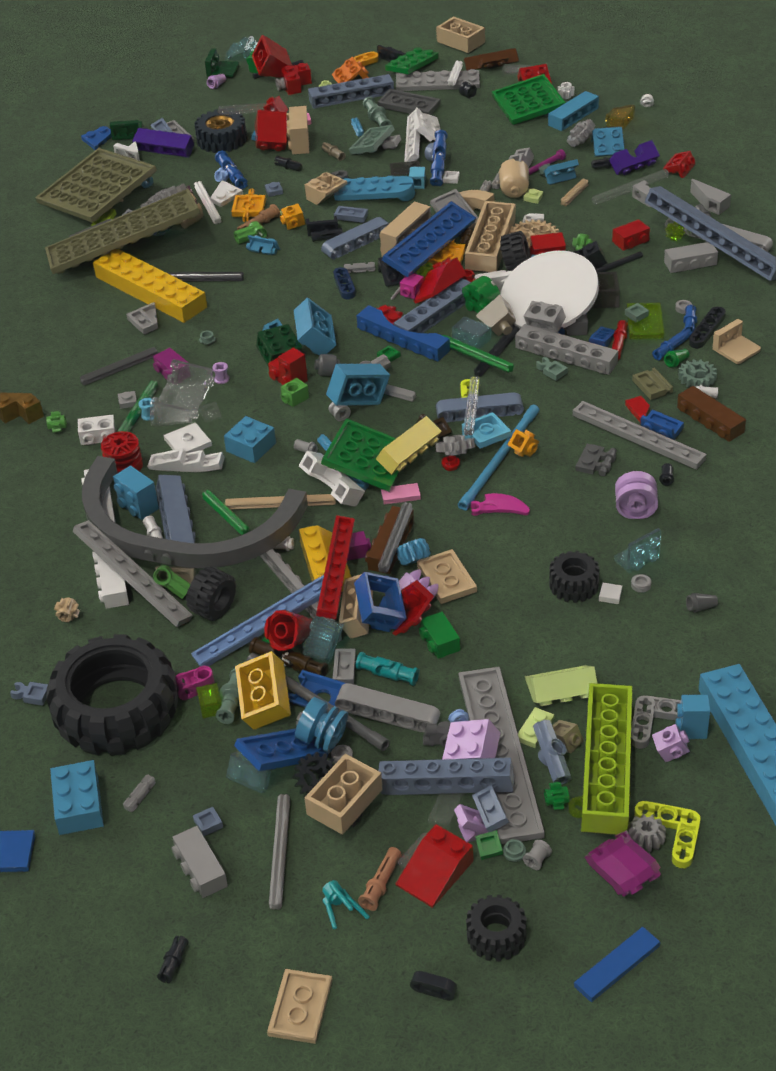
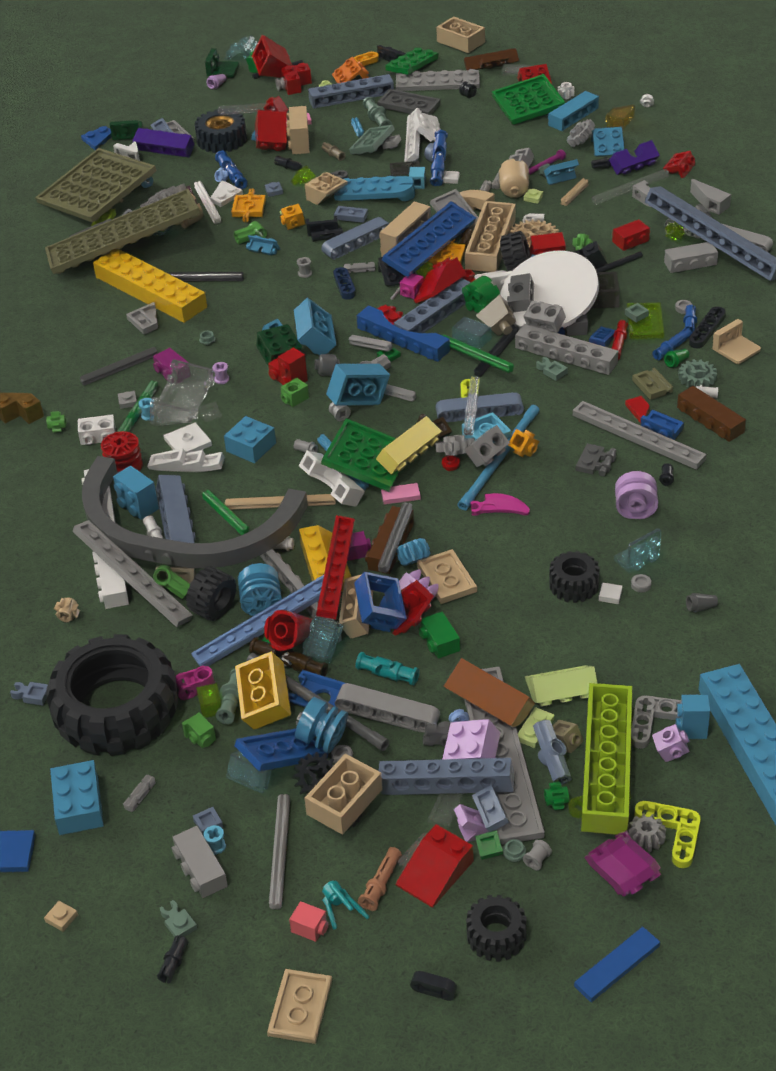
(61, 916): none -> tan plate
(178, 922): none -> sand green plate
(199, 730): none -> bright green brick
(214, 838): none -> medium azure bush
(258, 588): none -> dark azure wheel
(264, 216): medium nougat pin -> none
(303, 176): none -> clear neon green bracket
(304, 267): none -> light grey bush
(308, 921): none -> coral brick
(344, 665): light grey plate -> none
(370, 343): none -> light grey axle
(455, 73): white axle -> none
(486, 445): none -> light grey brick
(489, 693): none -> dark orange brick
(521, 292): none -> dark grey brick

